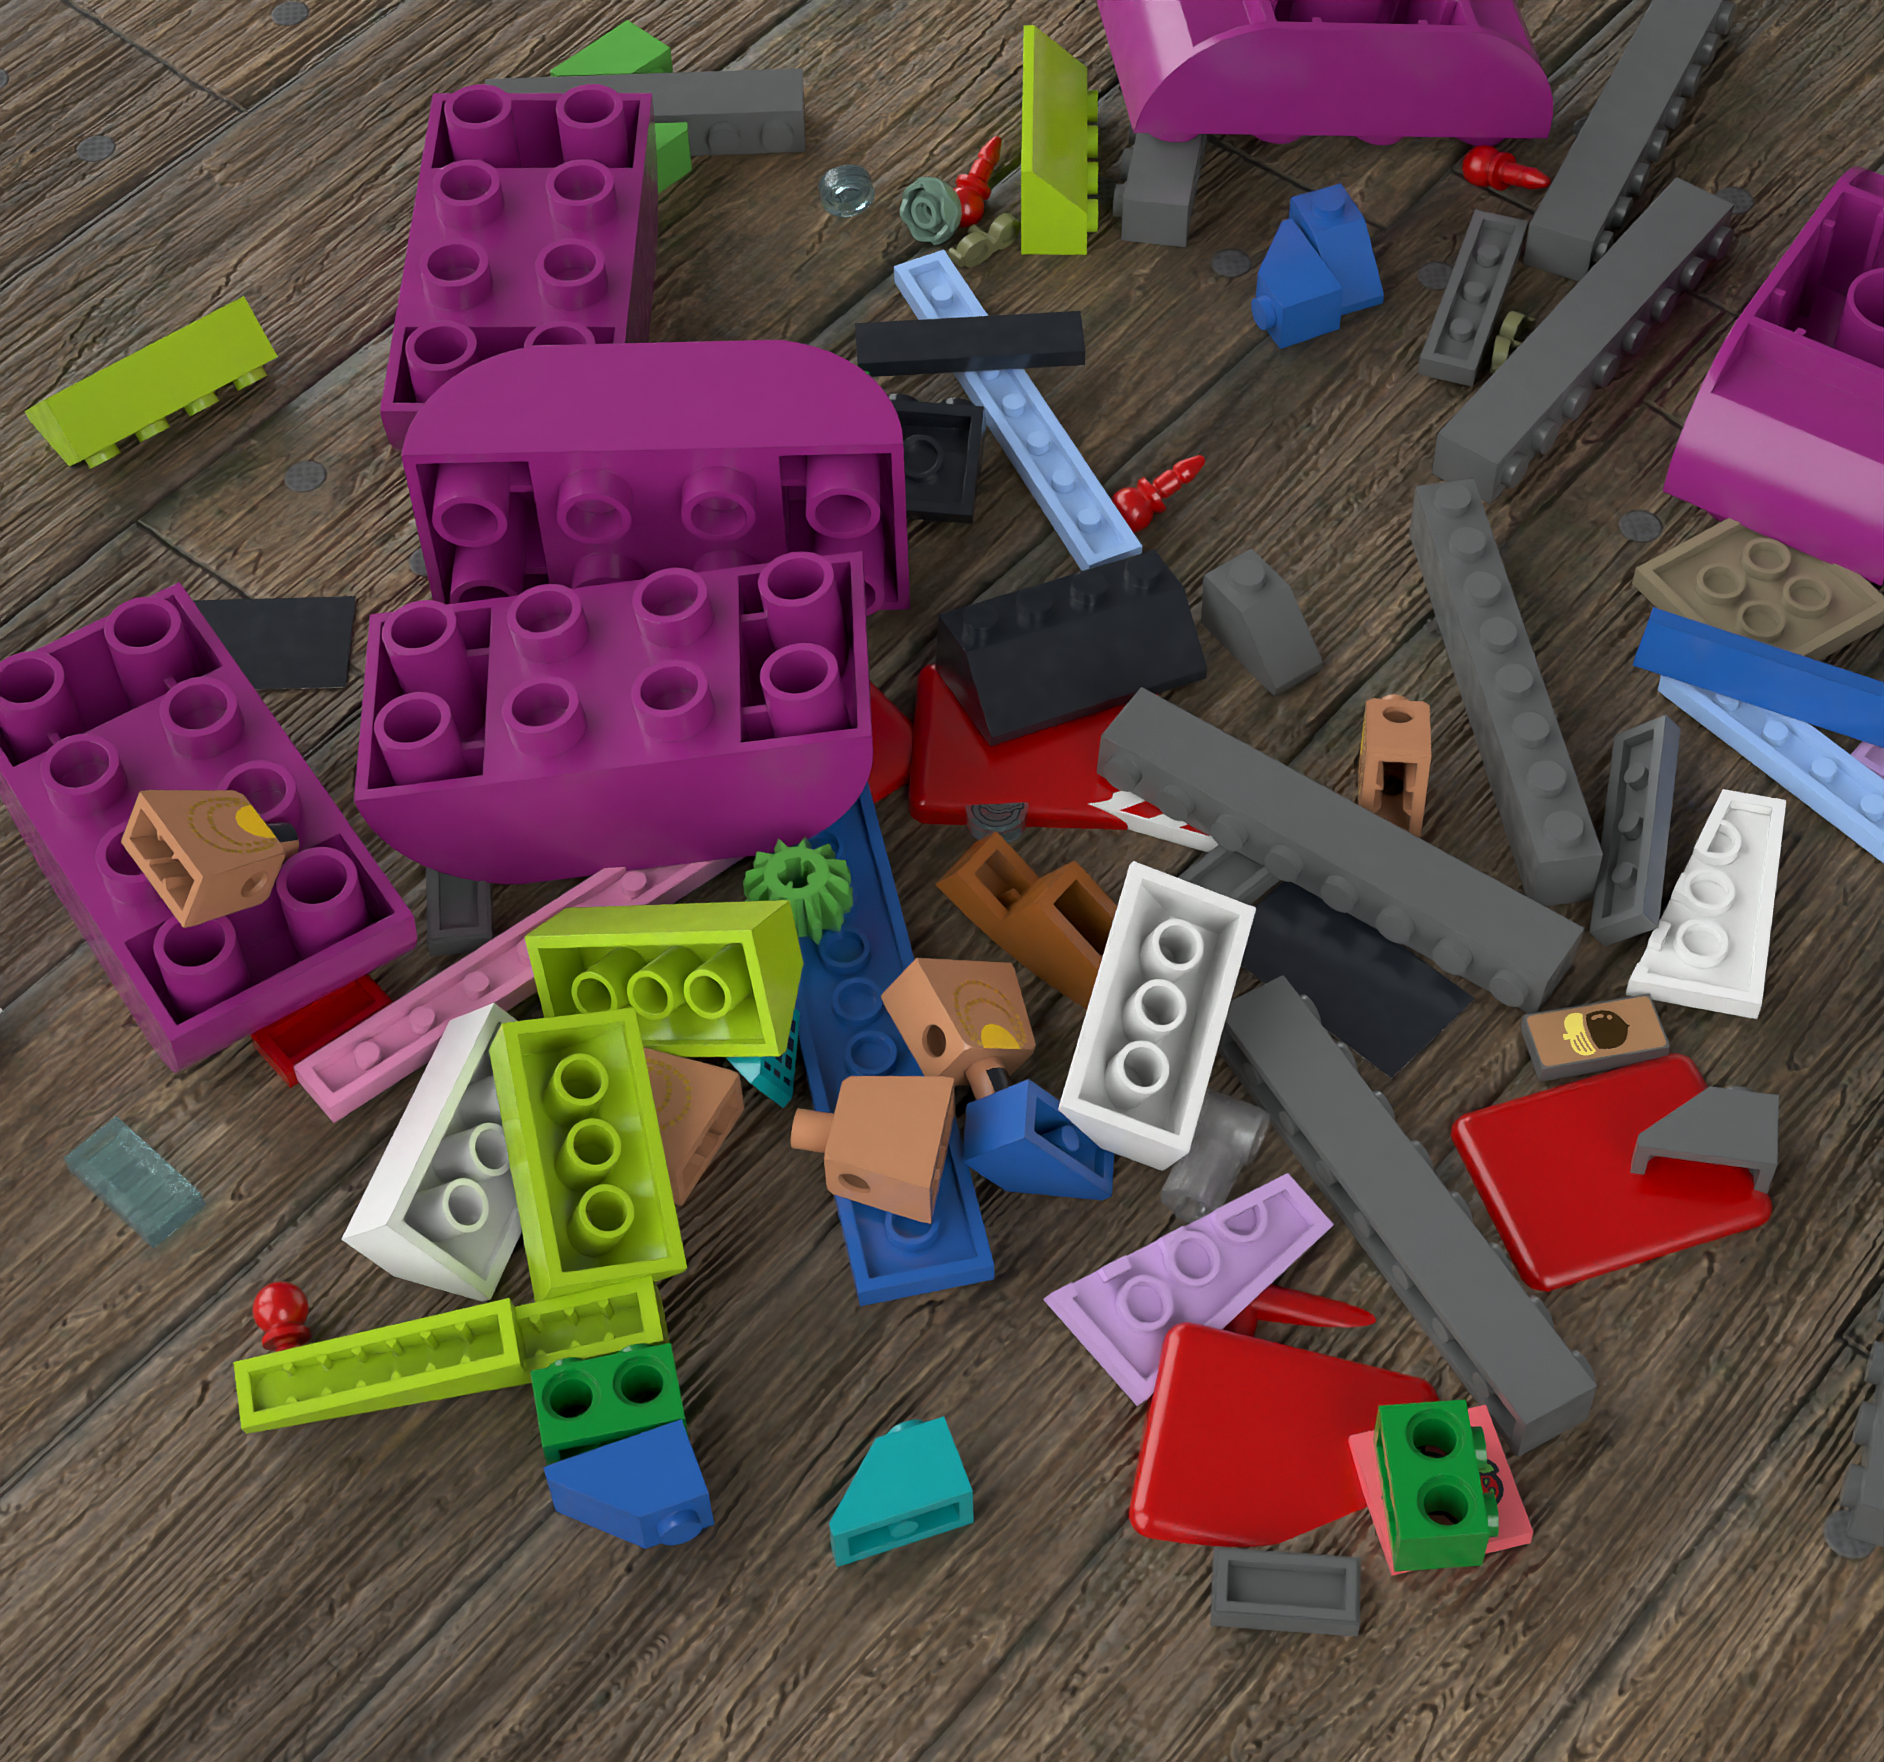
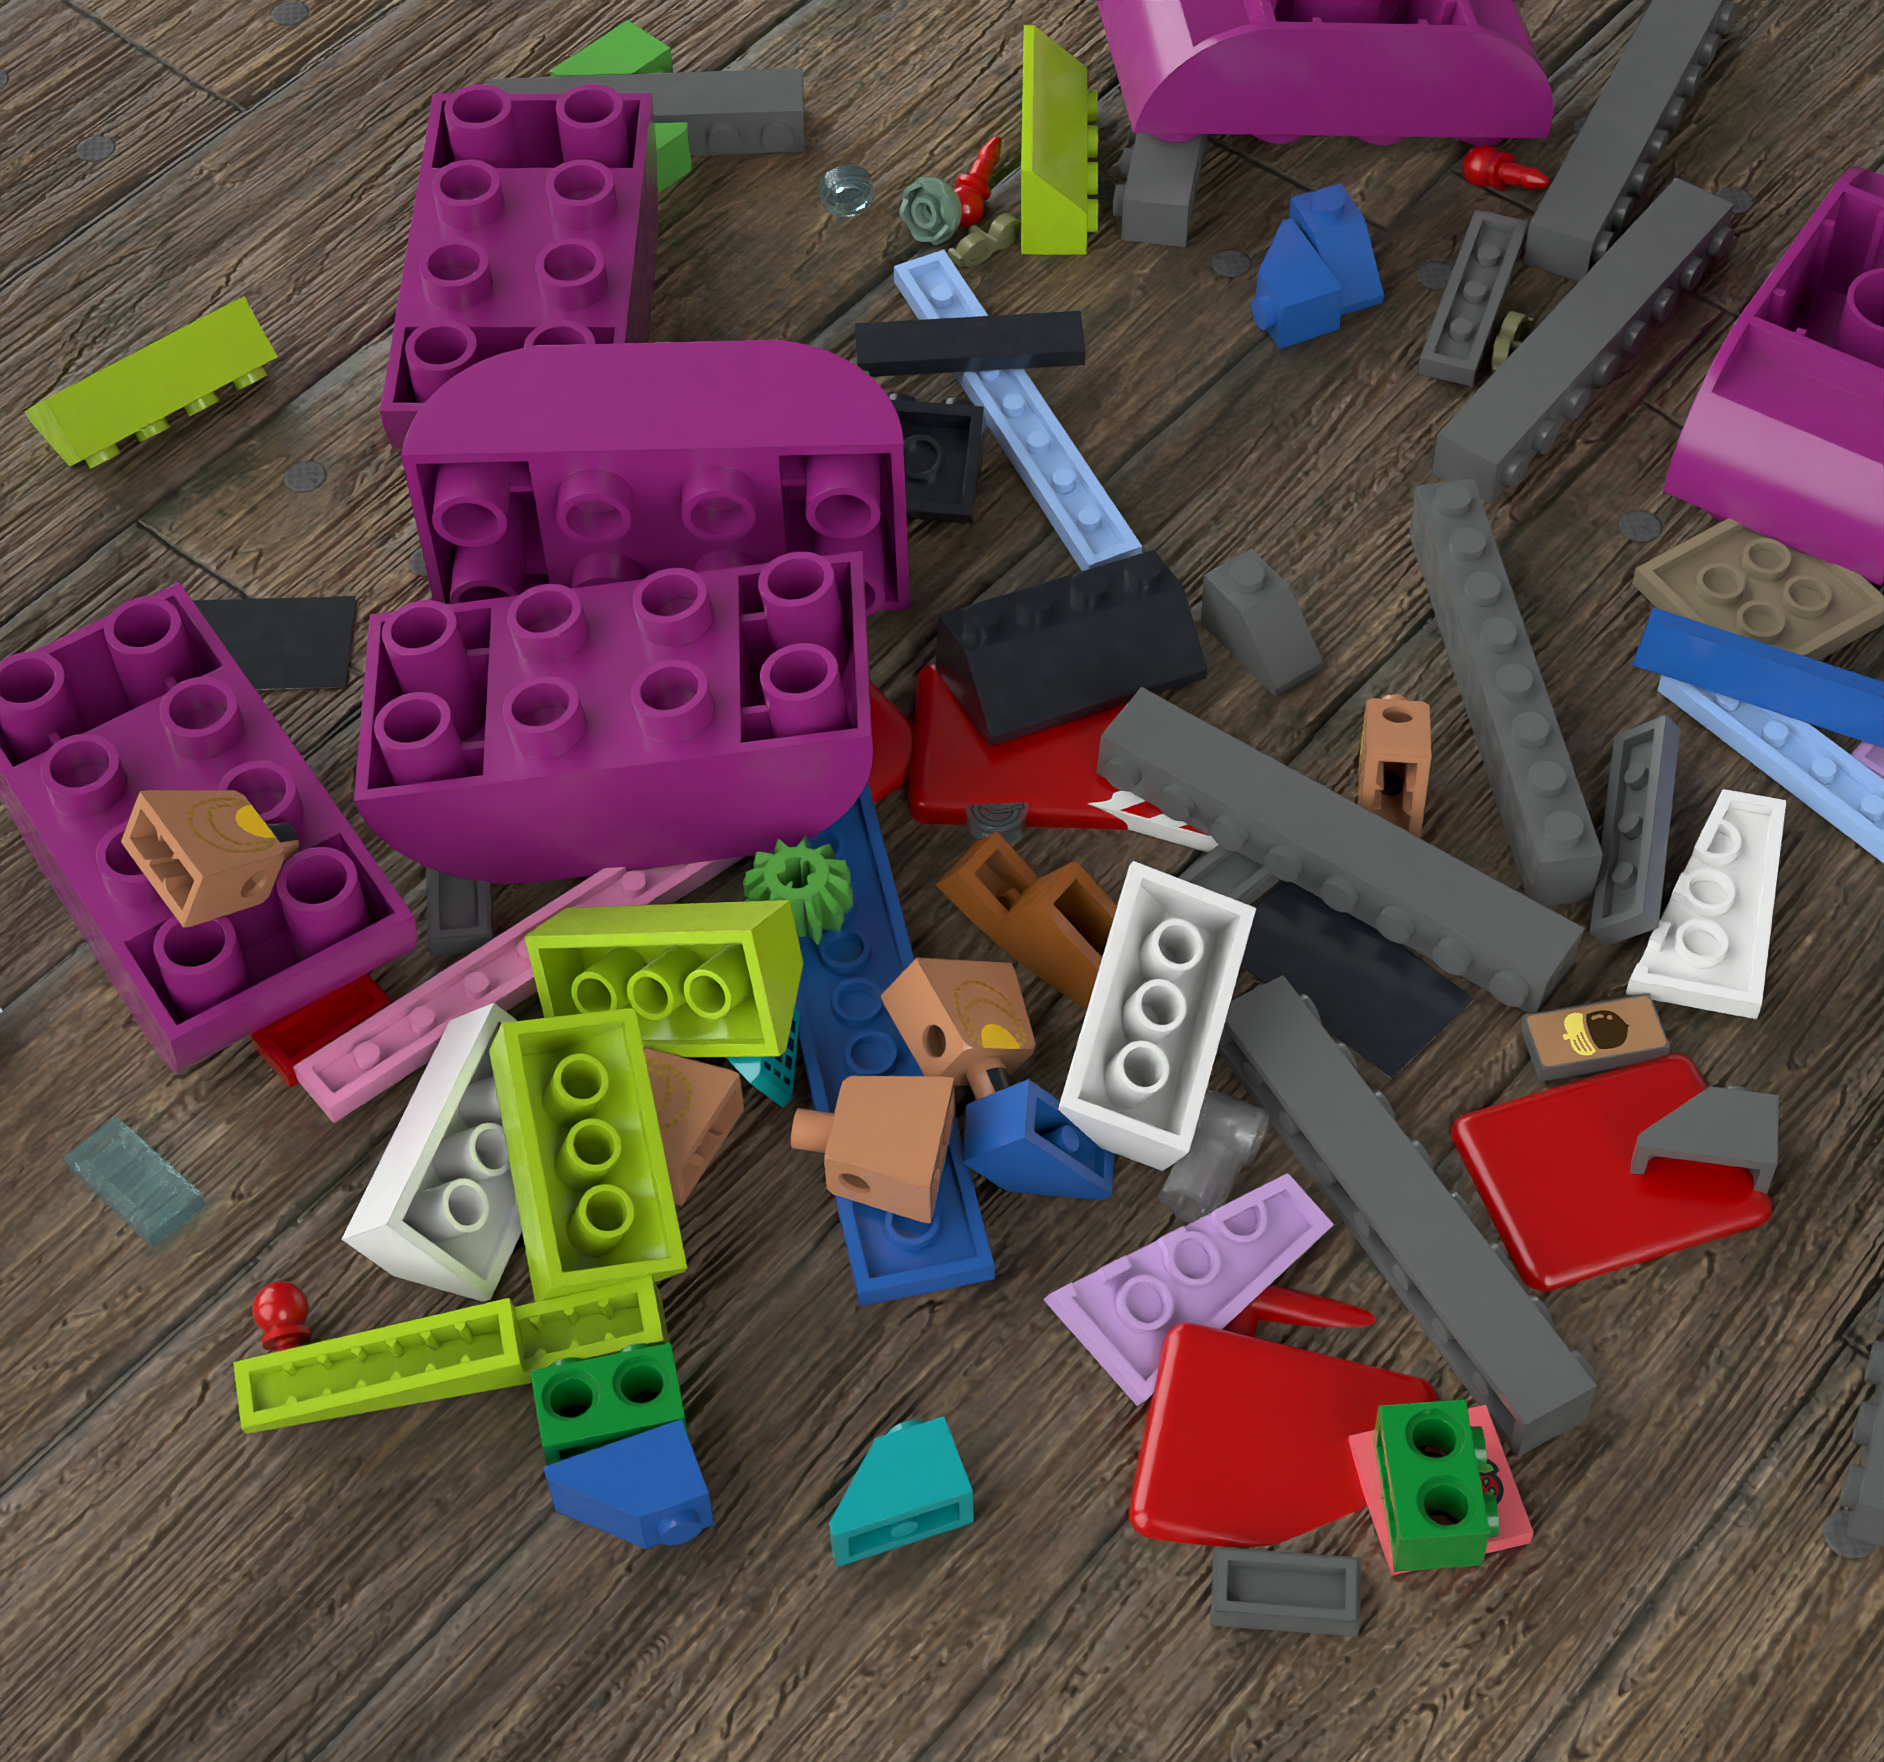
(1140, 503): red bar -> none

